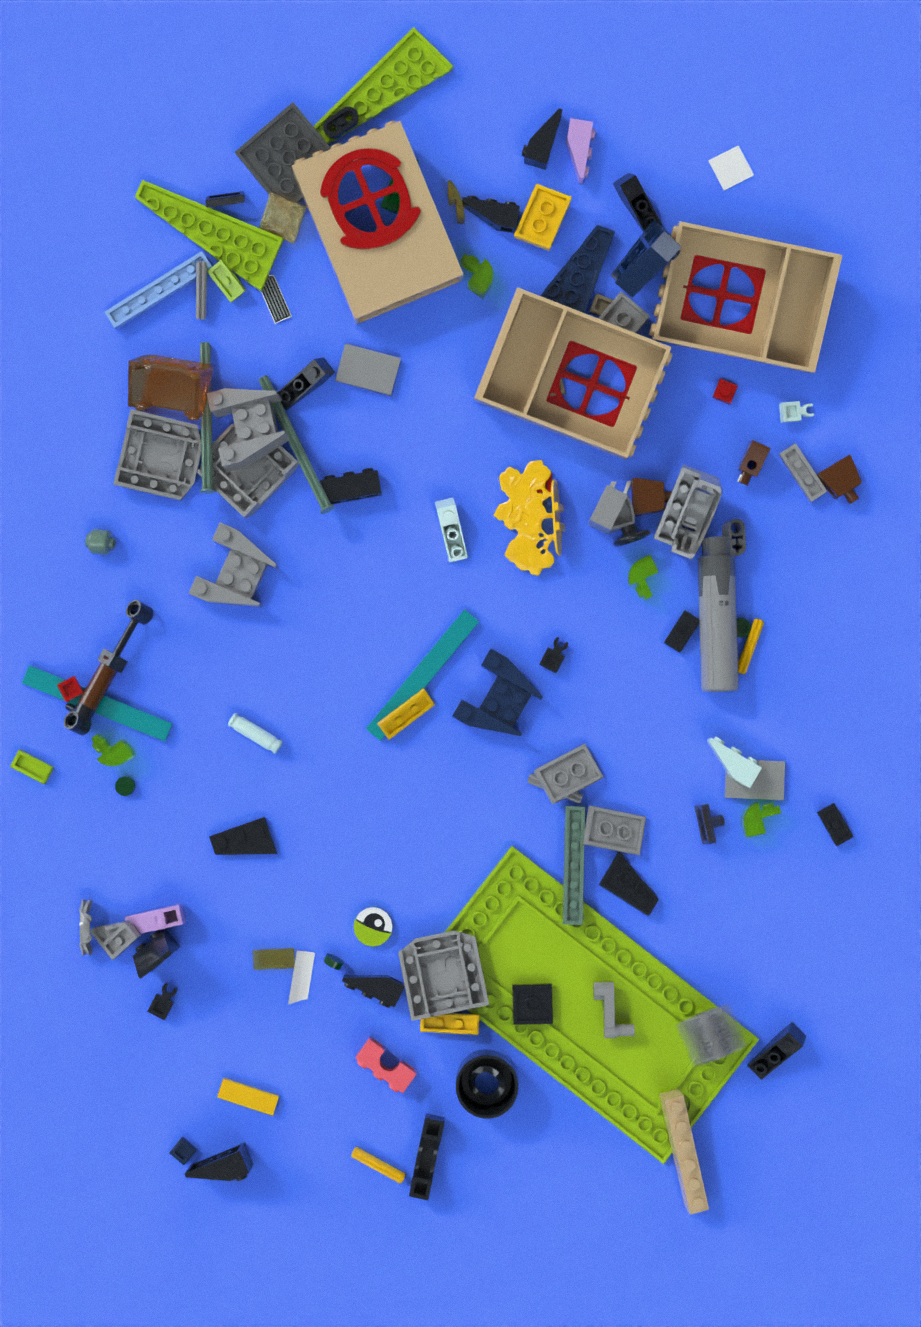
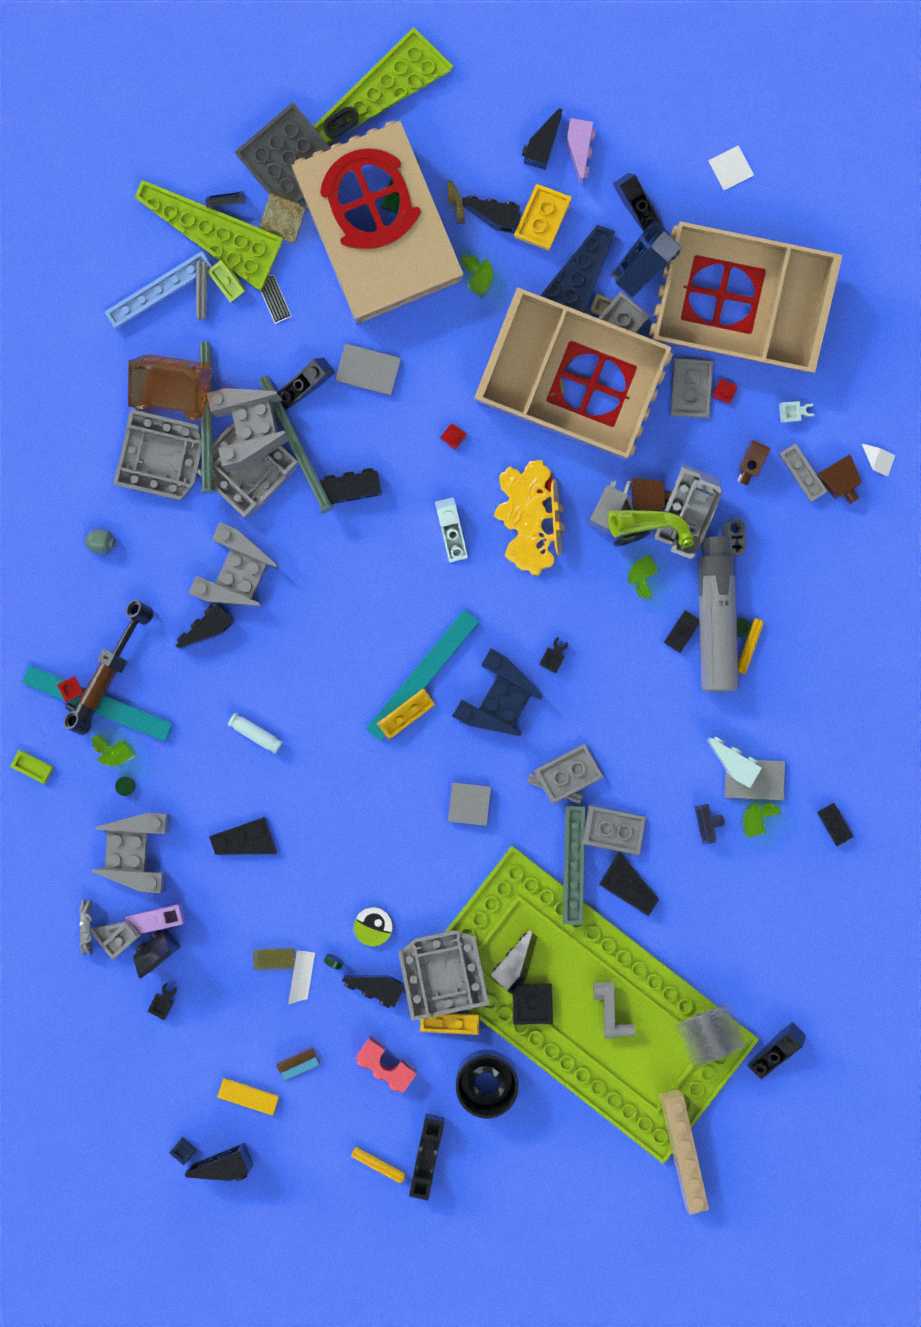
(129, 850): none -> light grey wedge
(210, 626): none -> black slope
(298, 1063): none -> clear orange slope
(453, 436): none -> red plate
(469, 804): none -> light grey tile
(515, 966): none -> slope
(634, 521): none -> lime animal
(691, 388): none -> light grey tile
(879, 459): none -> white sticker

